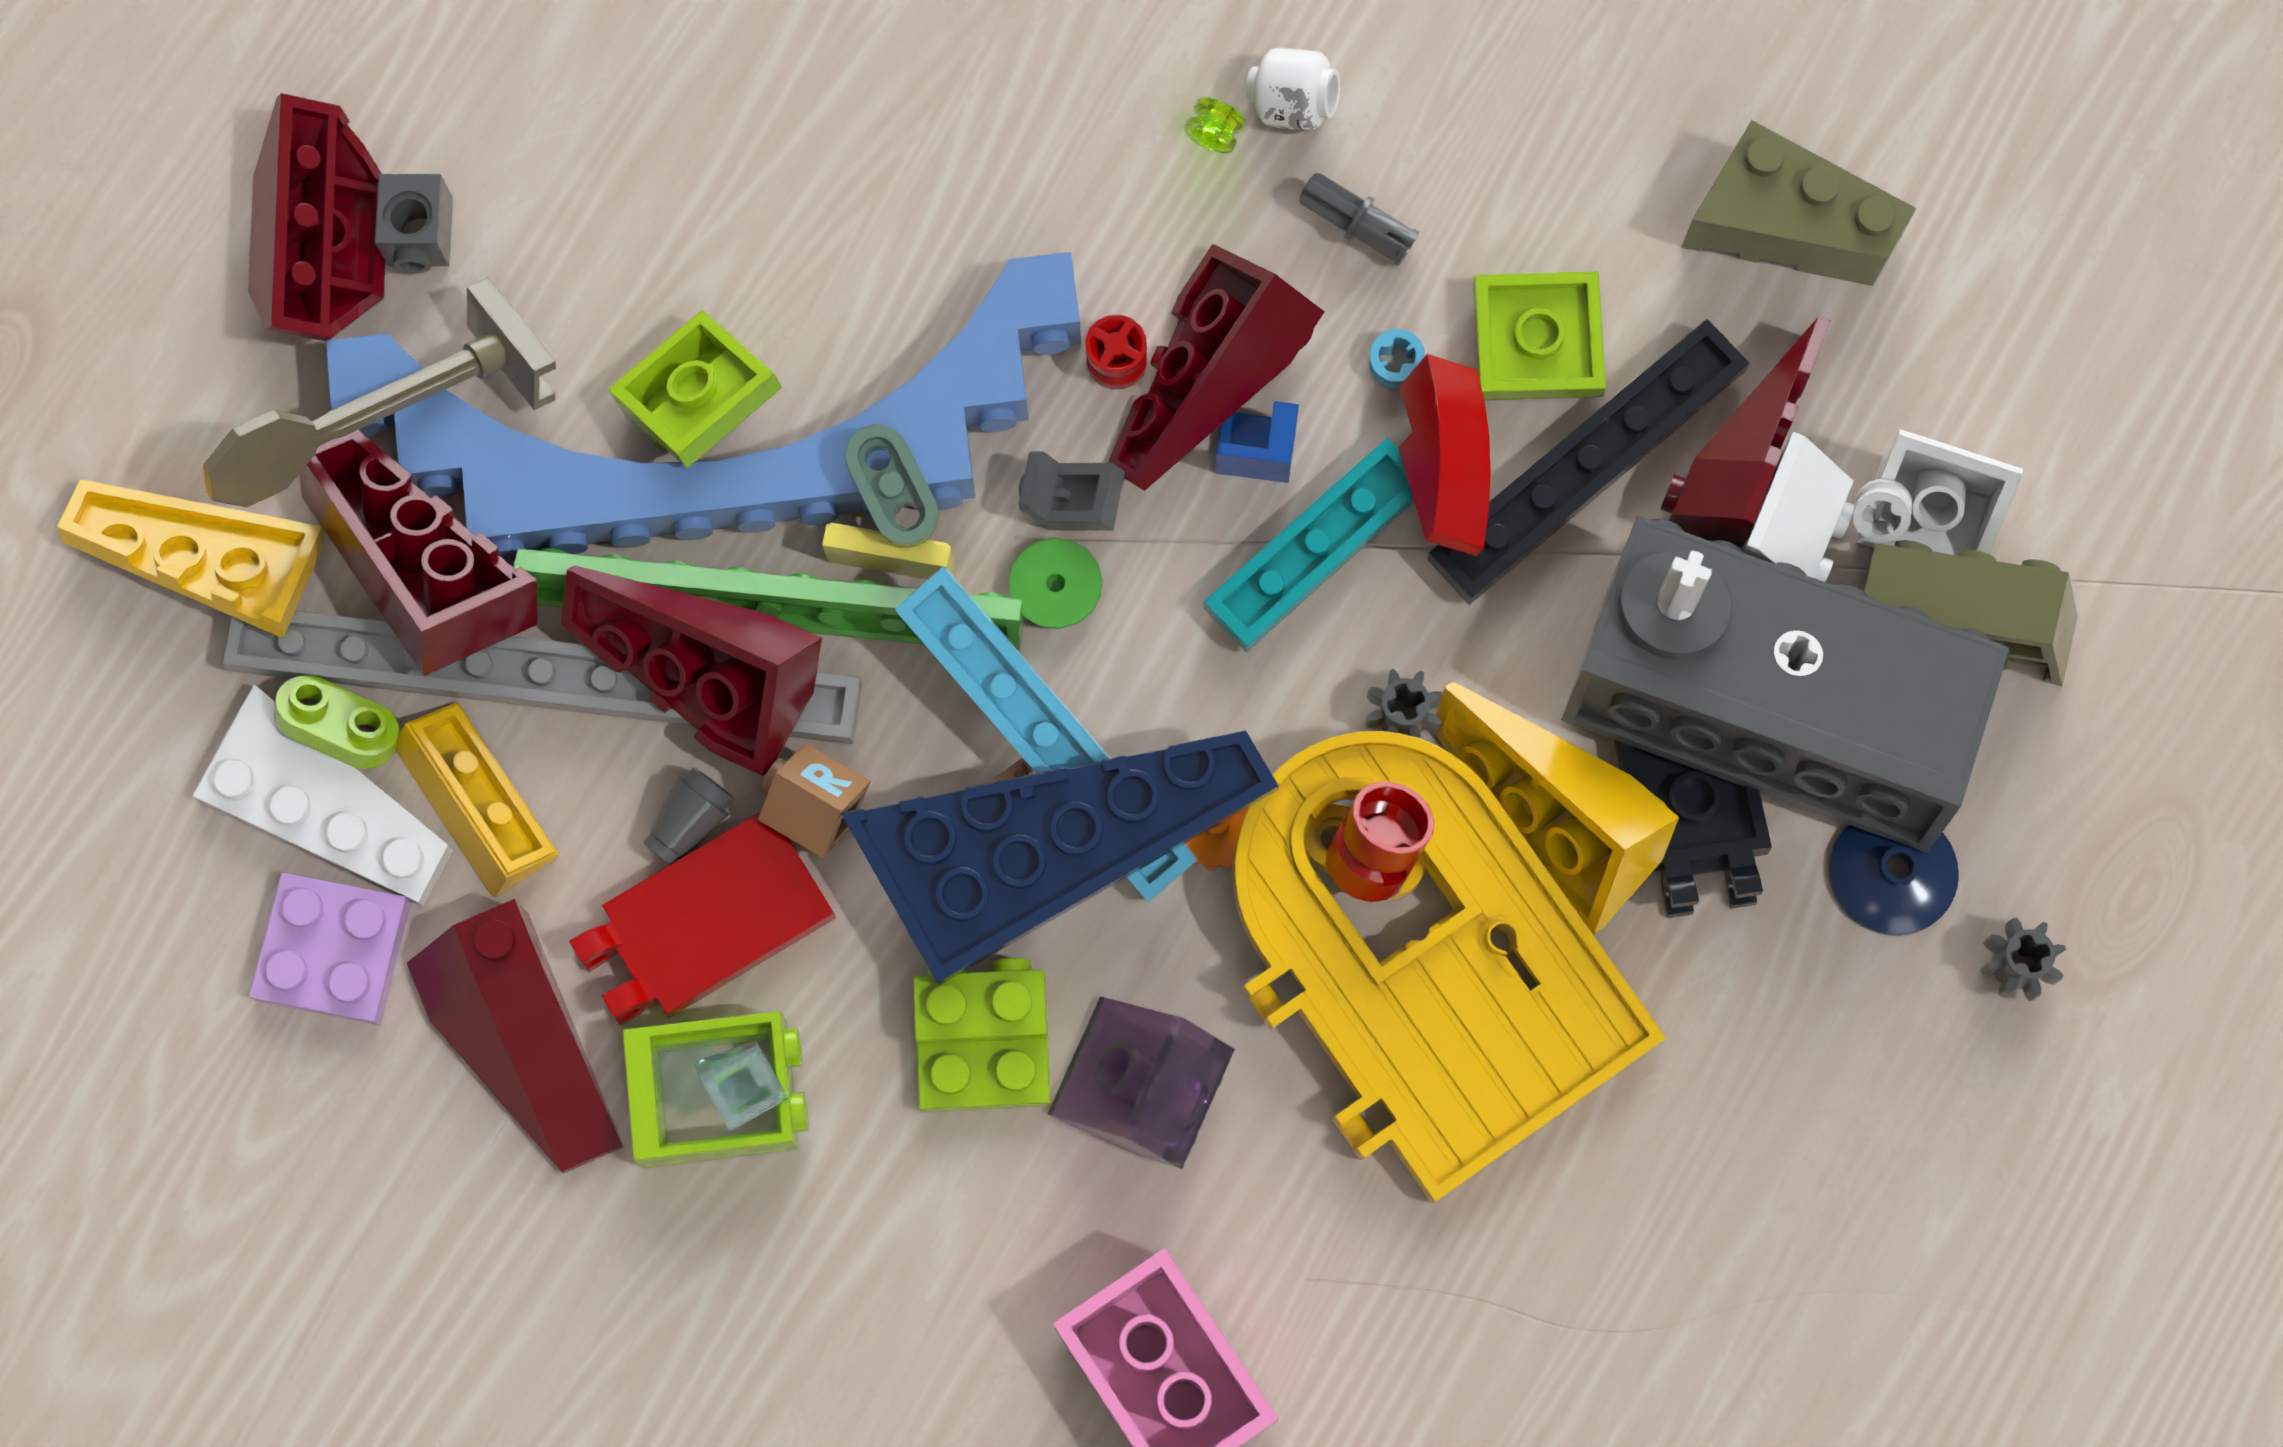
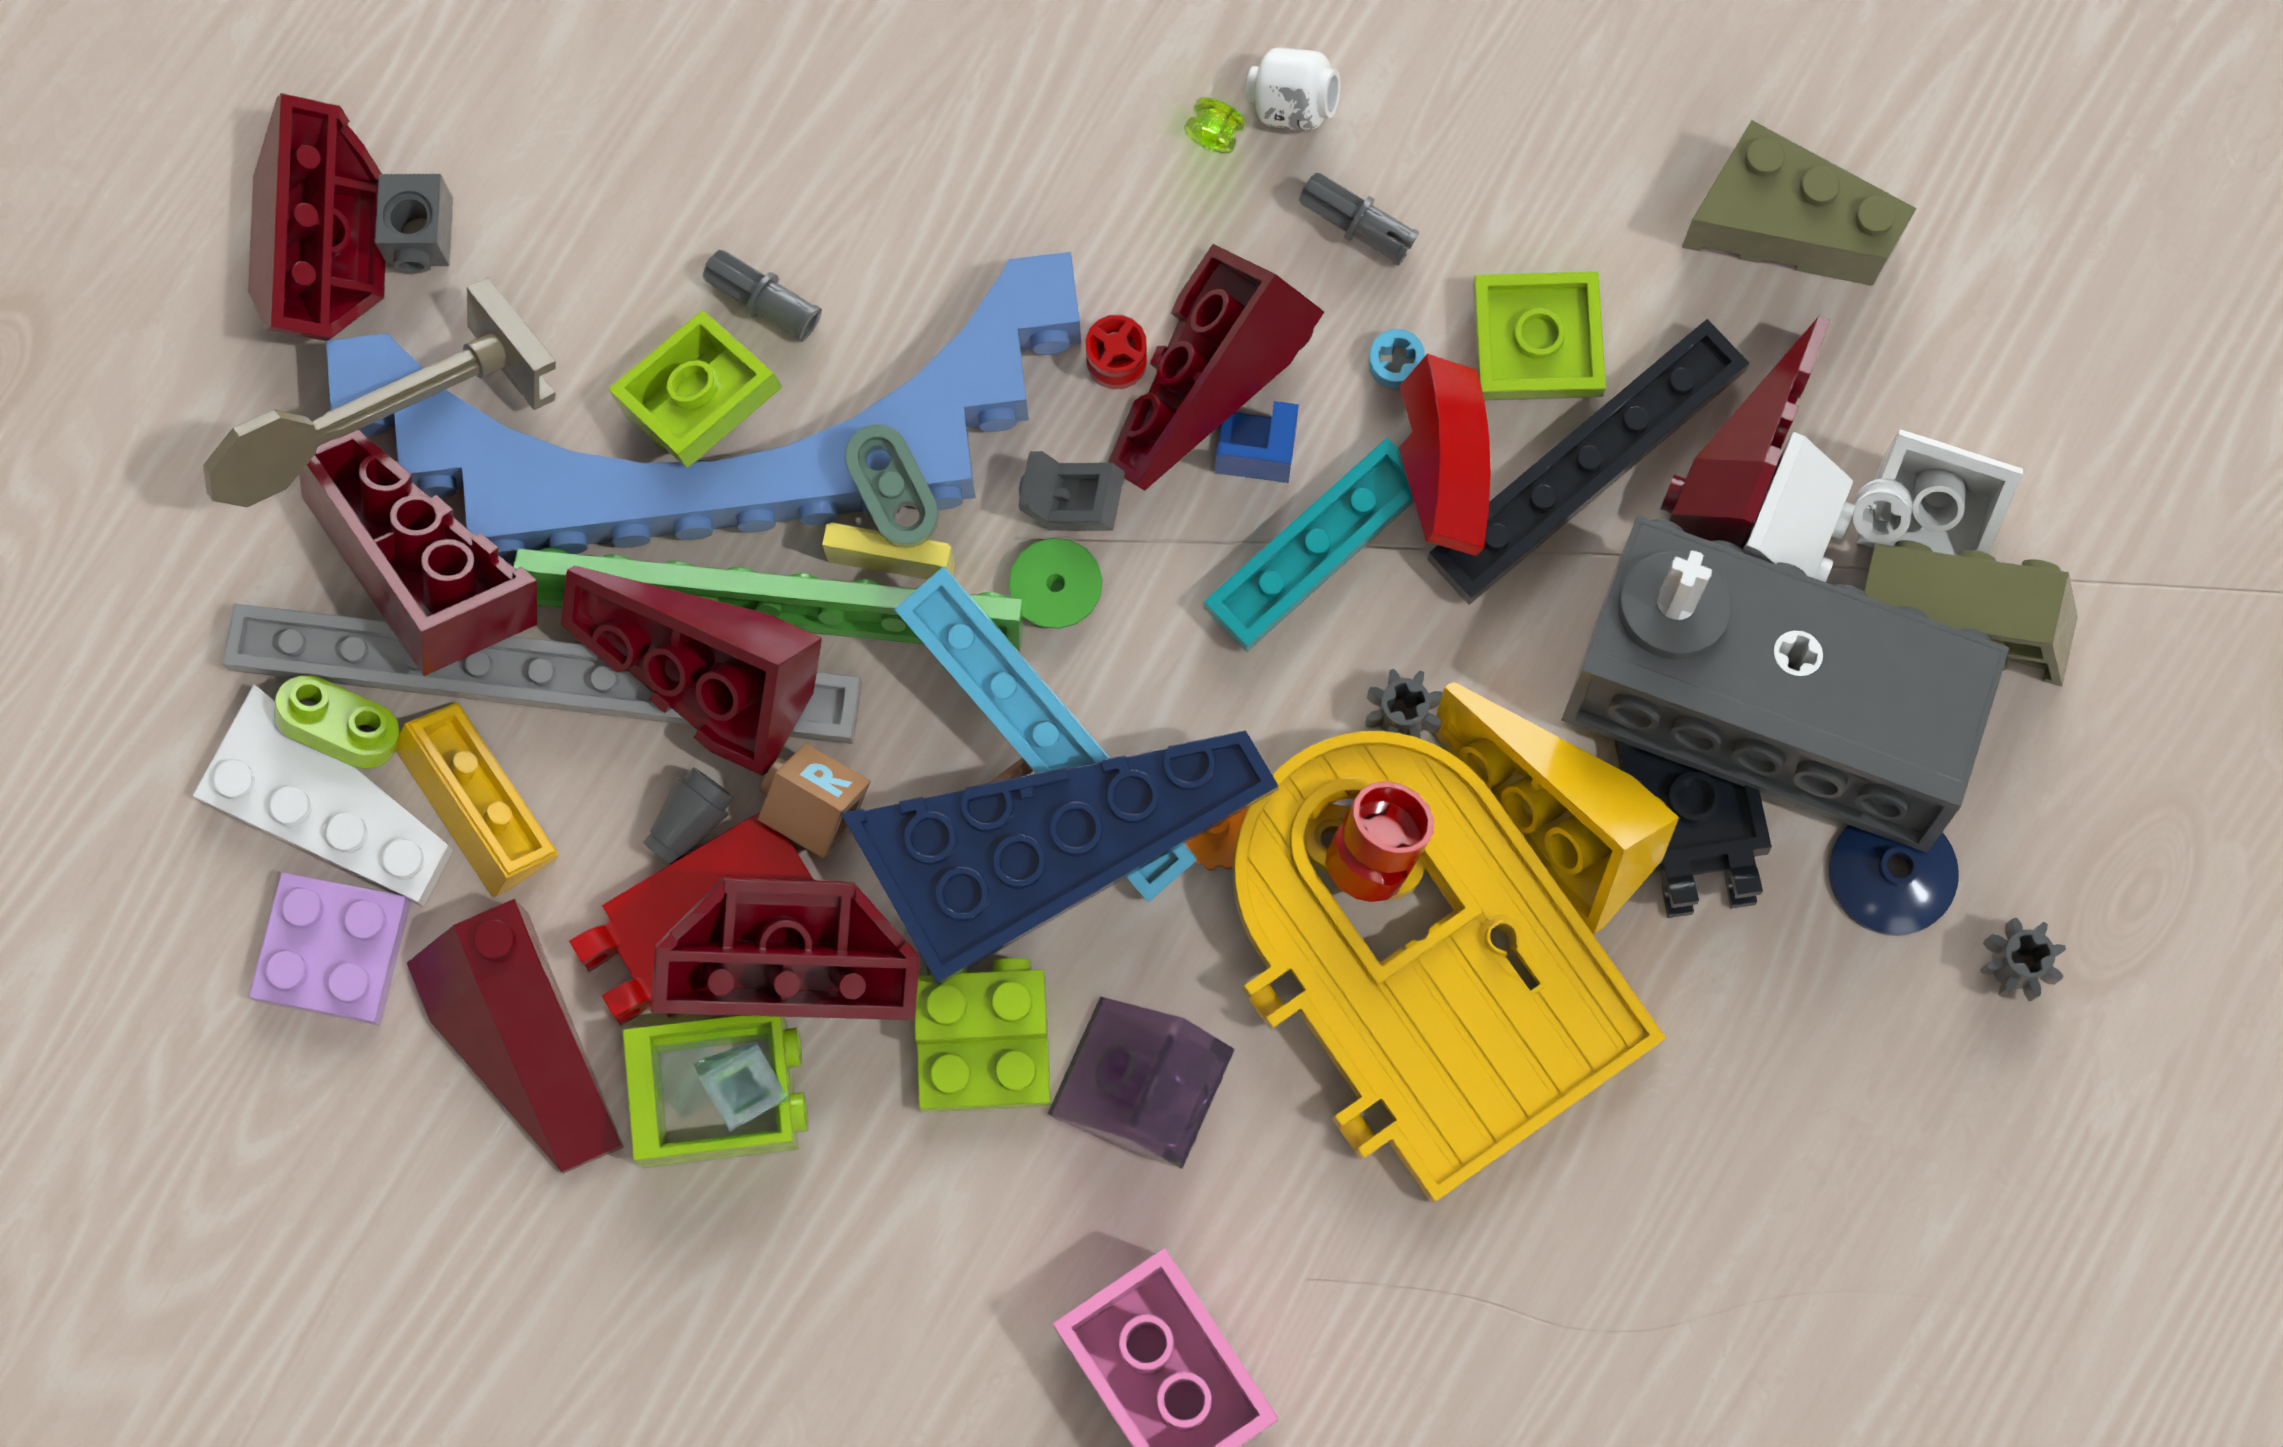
(207, 552): yellow wing -> none
(762, 294): none -> dark grey axle
(785, 954): none -> dark red wedge

